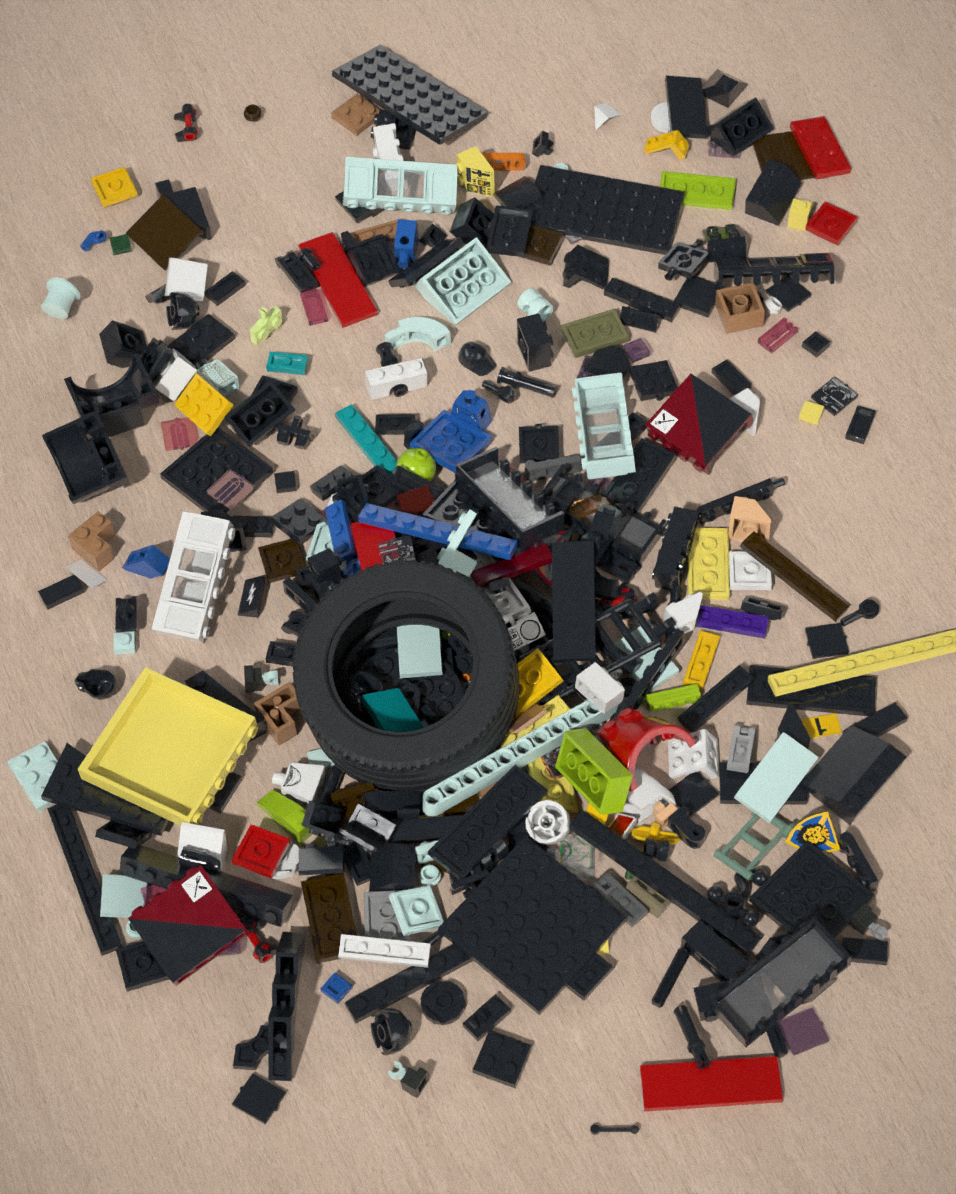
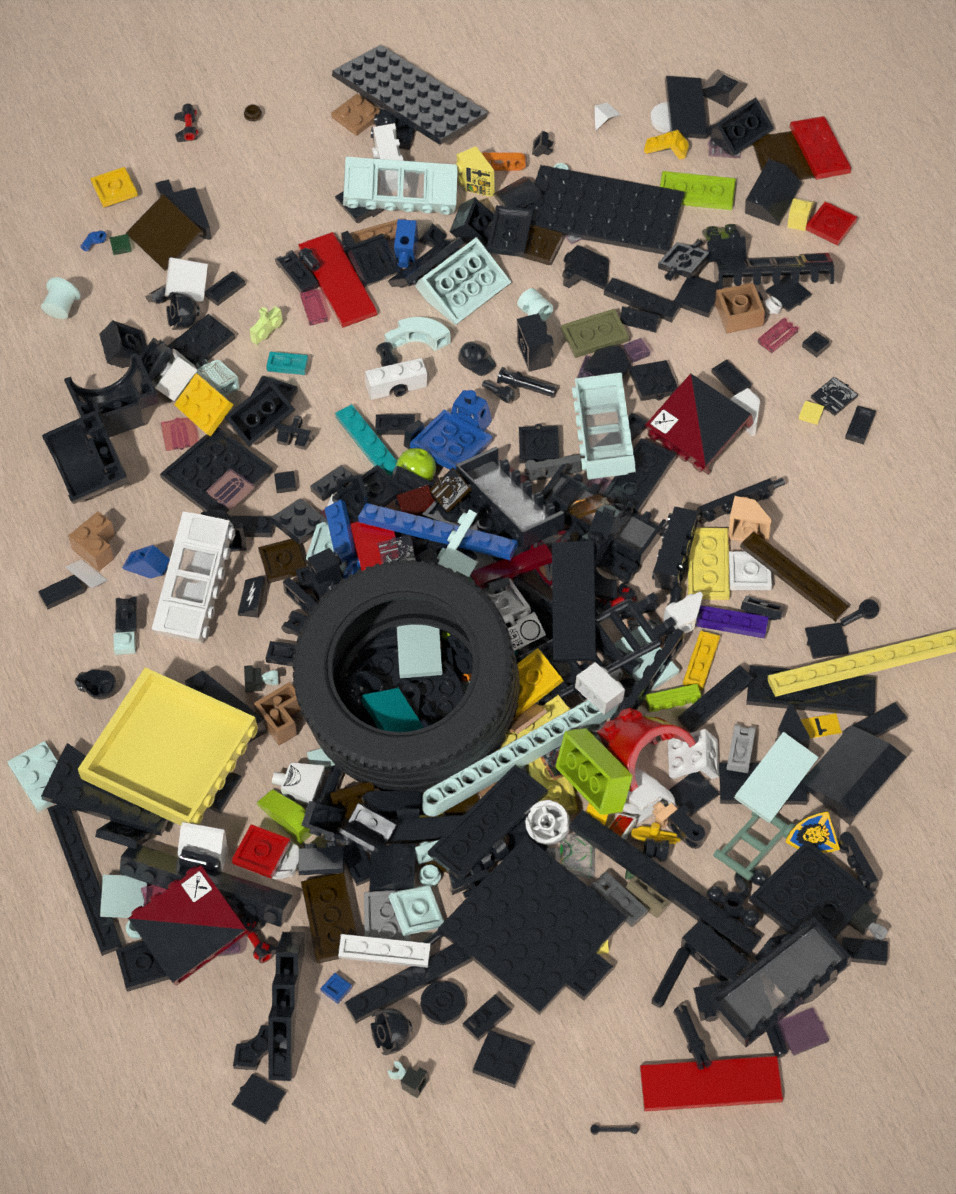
(450, 489): none -> piece

